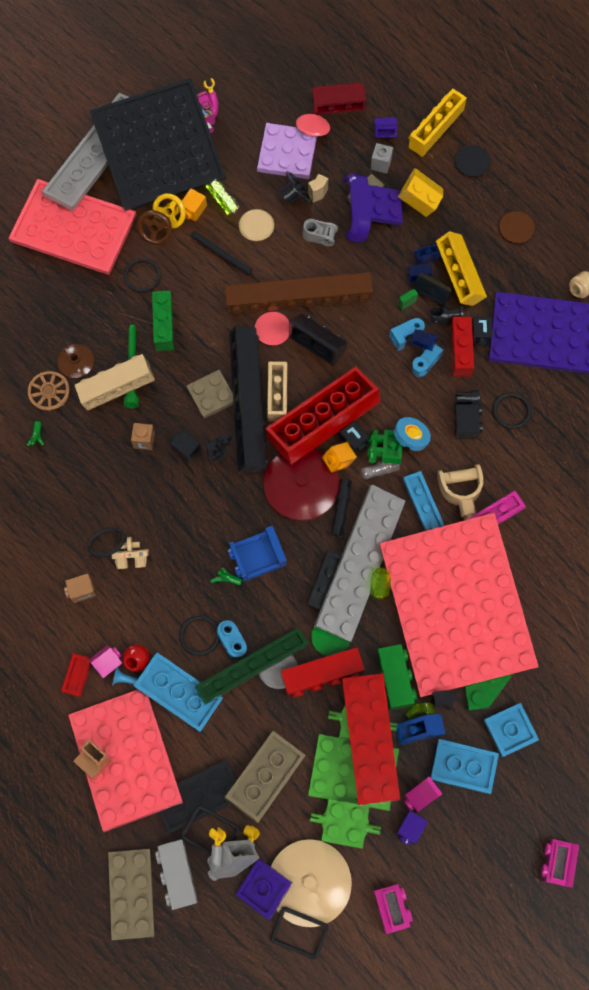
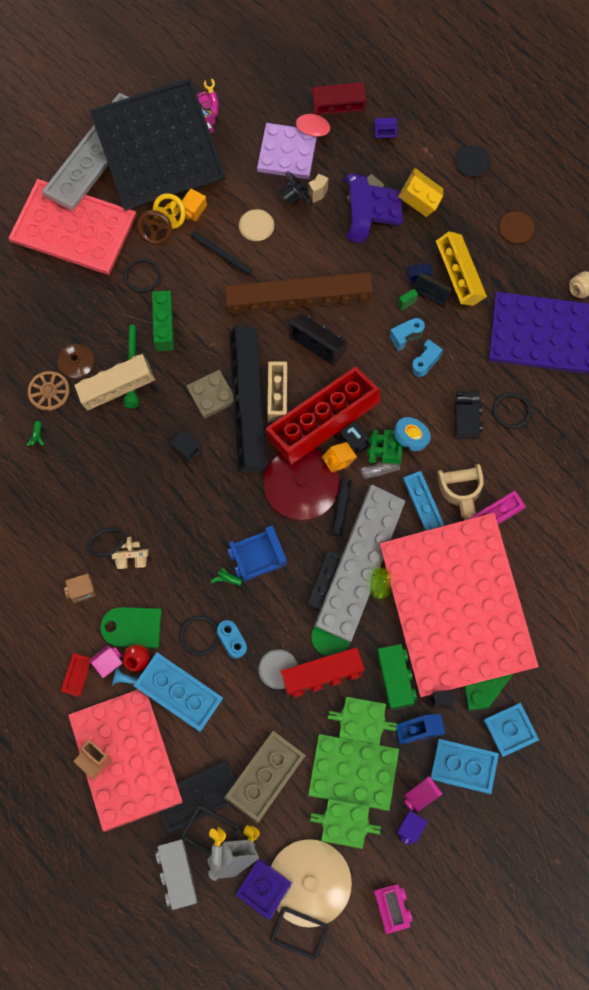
(131, 894): dark tan plate -> none
(133, 627): none -> green tile
(143, 436): medium nougat brick -> none
(217, 448): black hinge -> none
(226, 201): clear neon green plate -> none
(251, 666): dark green plate -> none
(272, 328): coral piece -> none
(320, 232): light grey piece -> none
(370, 739): red brick -> none
(381, 158): light grey brick -> none
(418, 708): clear neon green arm -> none
(423, 339): clear blue piece -> none
(427, 253): clear blue piece -> none
(437, 122): yellow brick -> none
(445, 314): black piece -> none
(462, 346): red brick -> none
(482, 331): black brick -> none
(560, 863): dark pink window -> none

